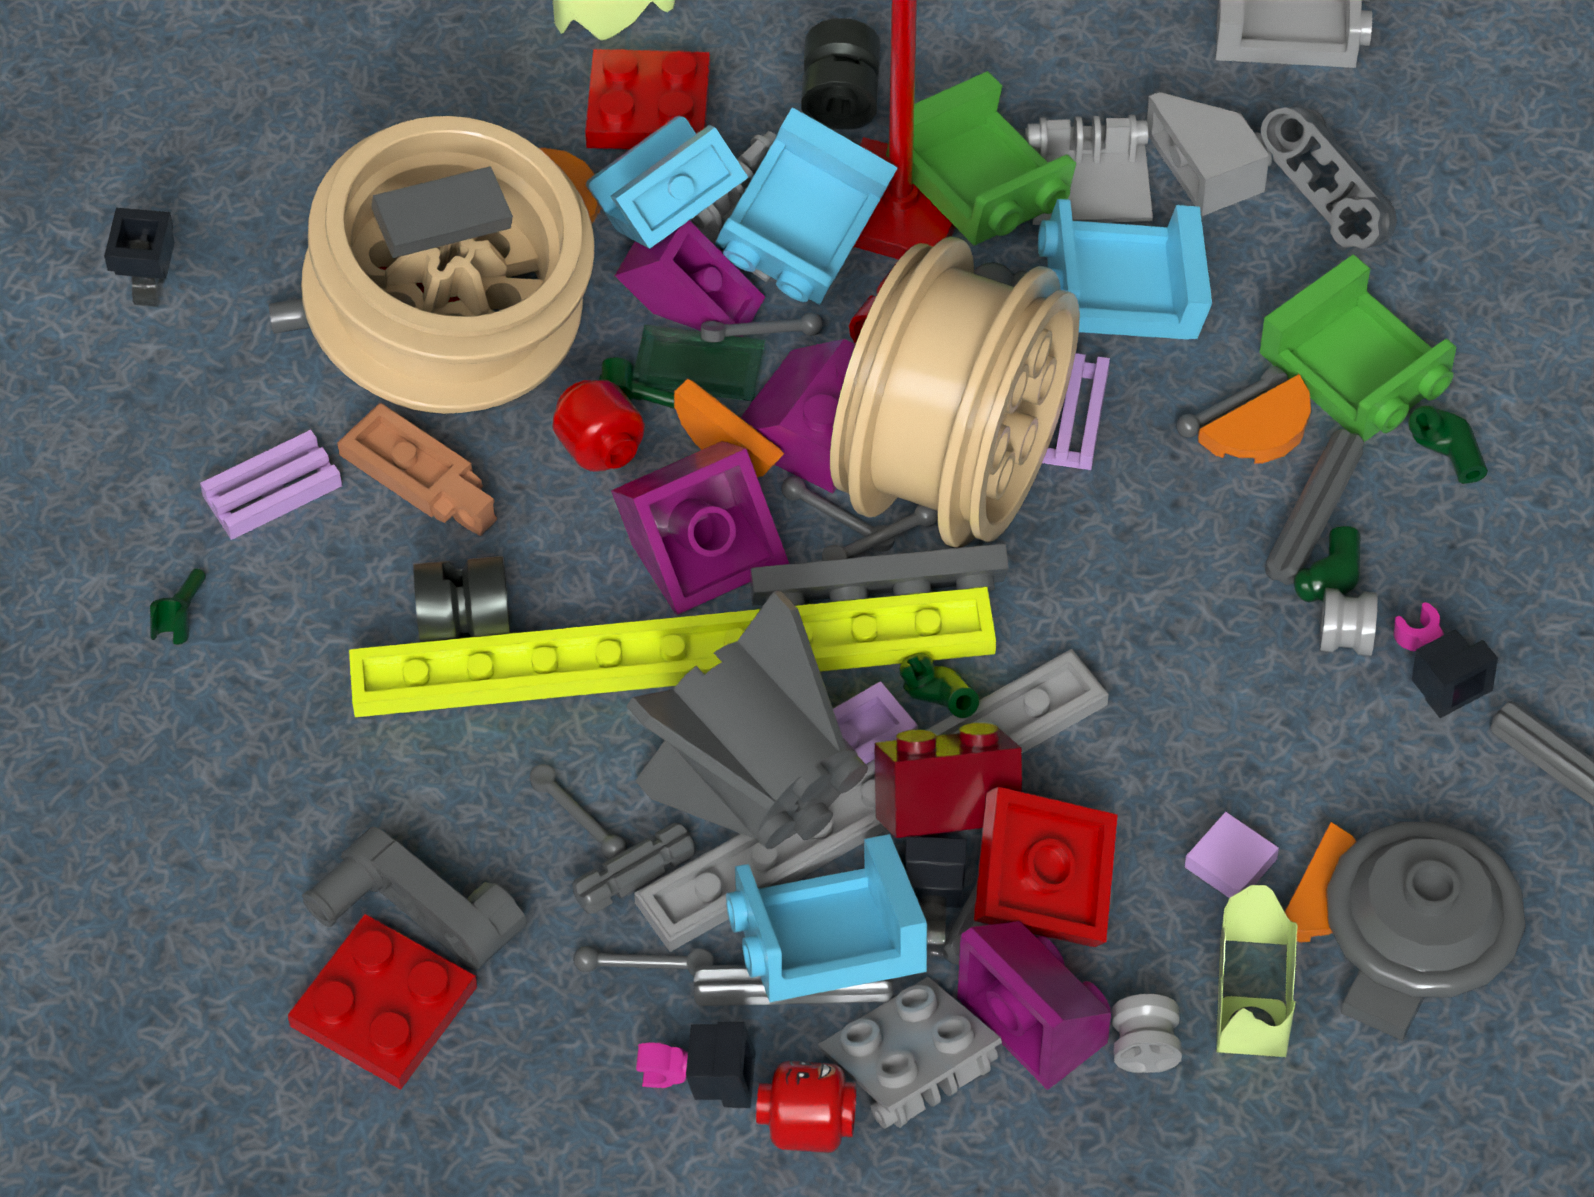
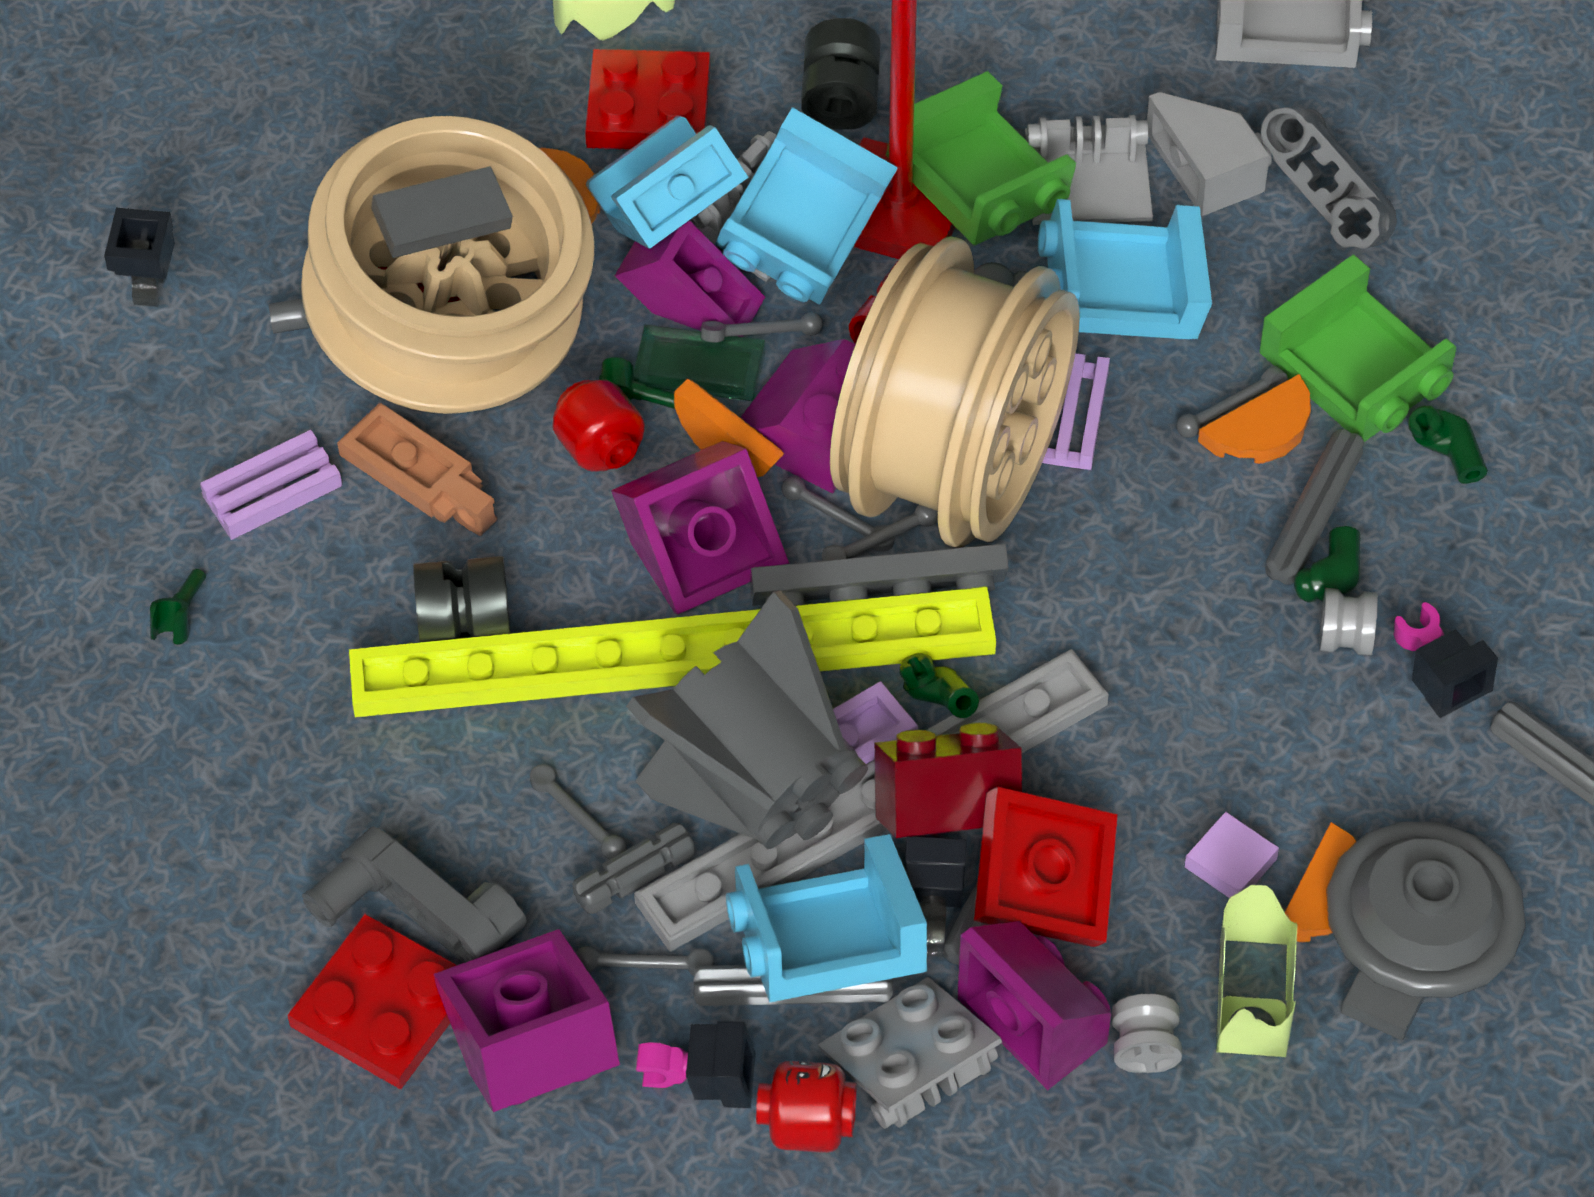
(528, 1020): none -> magenta slope

